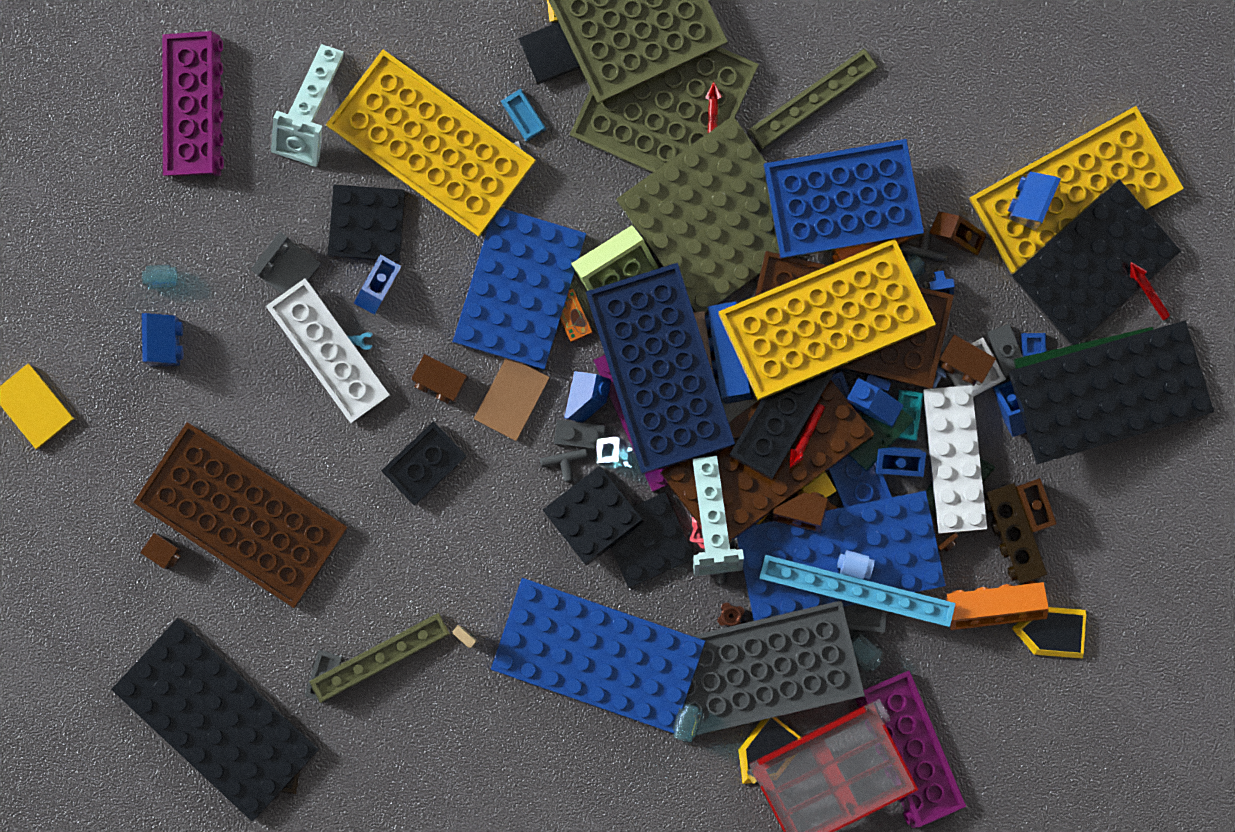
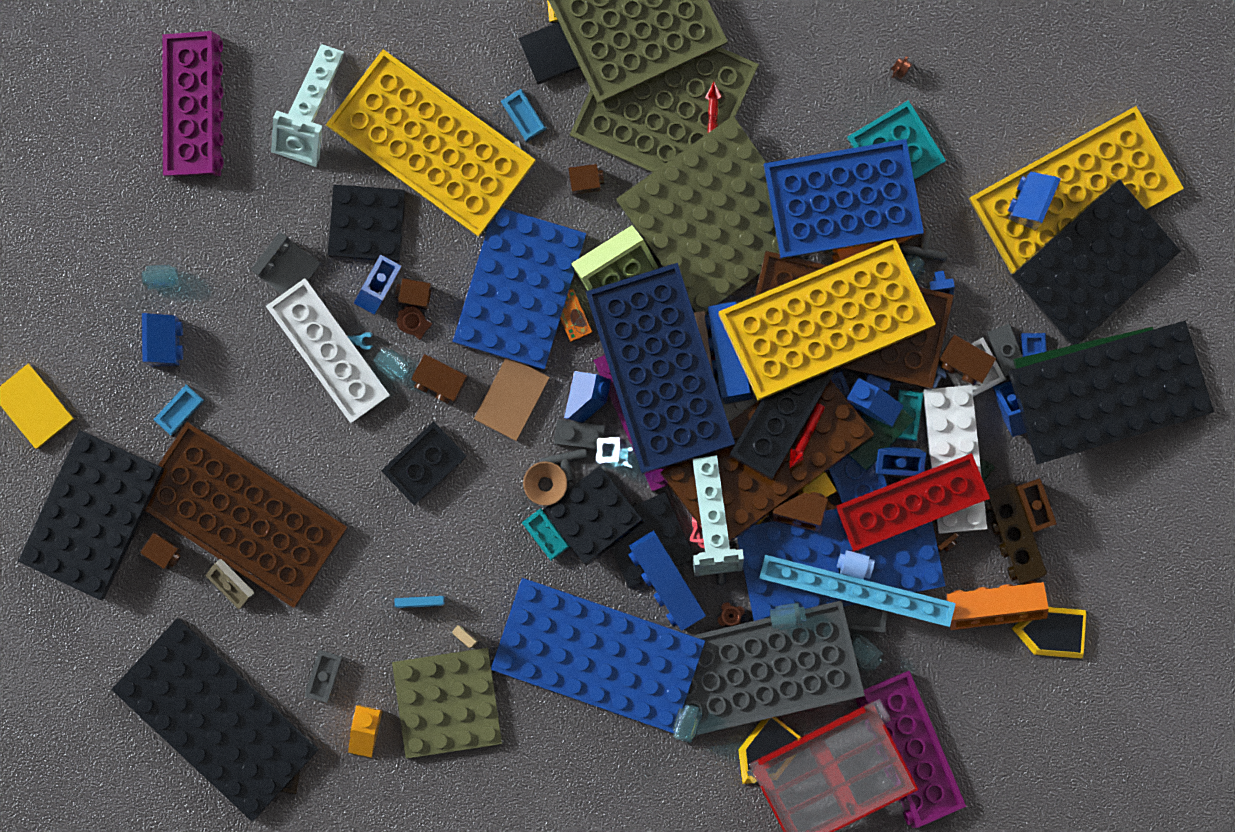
(91, 515): none -> black plate
(179, 410): none -> dark azure tile
(229, 583): none -> dark tan plate
(364, 730): none -> light orange slope
(379, 657): olive tile -> none
(391, 364): none -> clear light blue brick
(412, 322): none -> copper animal
(413, 293): none -> reddish brown brick
(419, 601): none -> dark azure tile
(447, 702): none -> olive plate
(539, 471): none -> medium nougat piece
(545, 534): none -> teal plate
(585, 179): none -> reddish brown brick
(667, 581): none -> blue brick
(787, 616): none -> clear light blue brick
(813, 99): olive tile -> none
(898, 125): none -> teal plate
(901, 67): none -> copper plate
(912, 502): none -> red plate
(958, 232): reddish brown slope -> none
(1139, 275): red piece -> none

